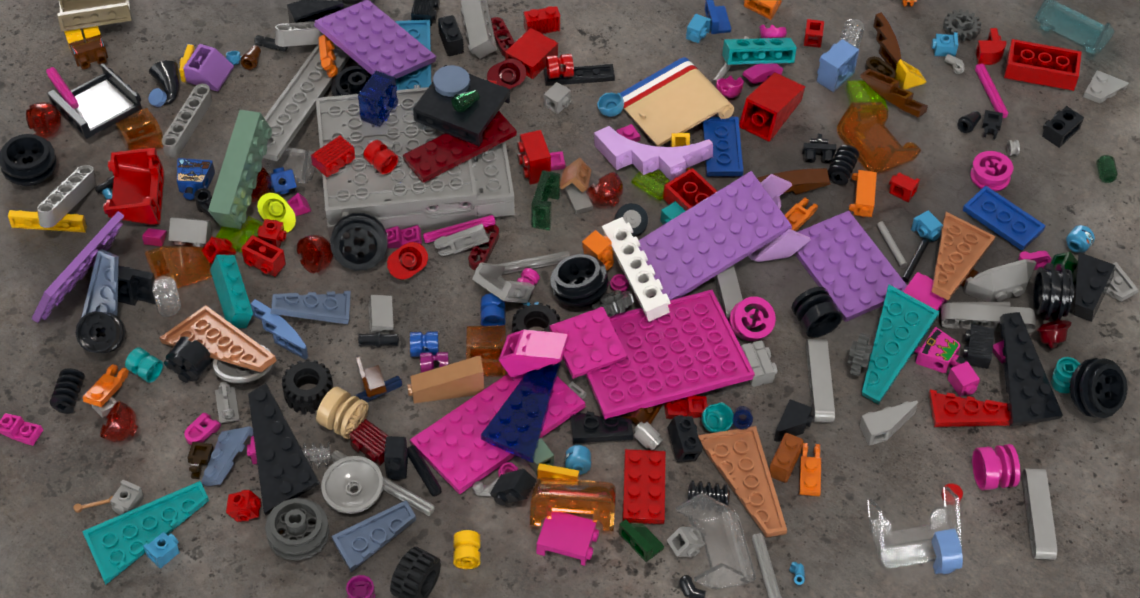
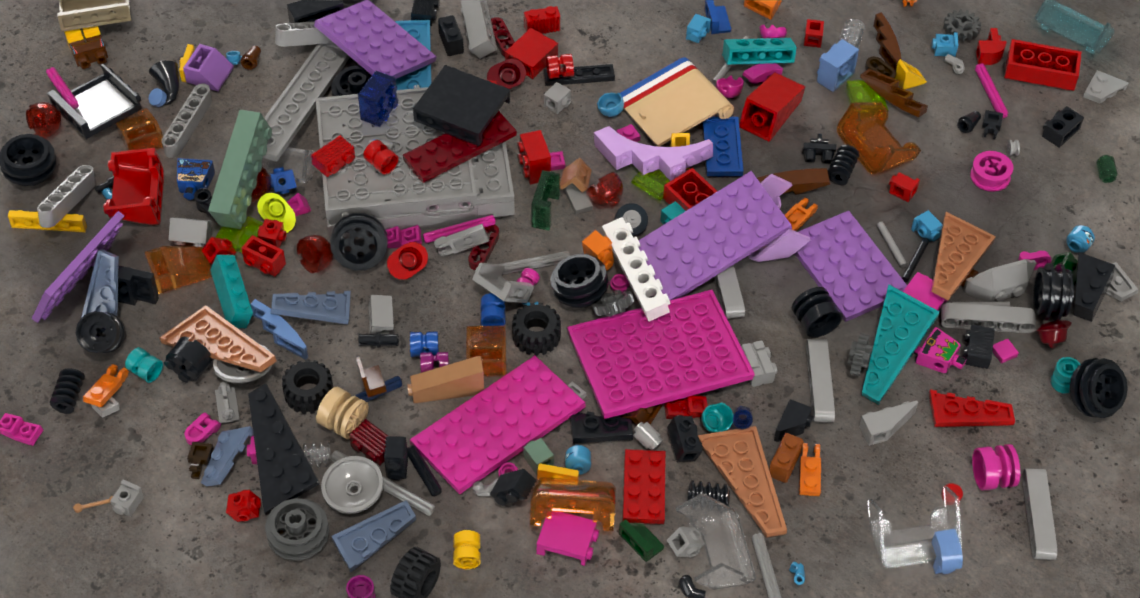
(120, 423): clear red cylinder -> none
(121, 539): teal wing -> none
(154, 237): dark pink slope -> none
(162, 549): dark azure brick -> none
(166, 296): clear piece -> none
(268, 43): black axle -> none
(327, 56): orange hinge -> none
(451, 80): sand blue tile -> none
(464, 100): clear green cone -> none
(523, 414): clear blue wing -> none
(532, 350): dark pink slope -> none
(590, 342): dark pink plate -> none
(764, 318): dark pink wheel -> none
(864, 193): orange brick -> none
(963, 379): dark pink brick -> none
(1004, 218): blue plate -> none
(1025, 379): black wing -> none

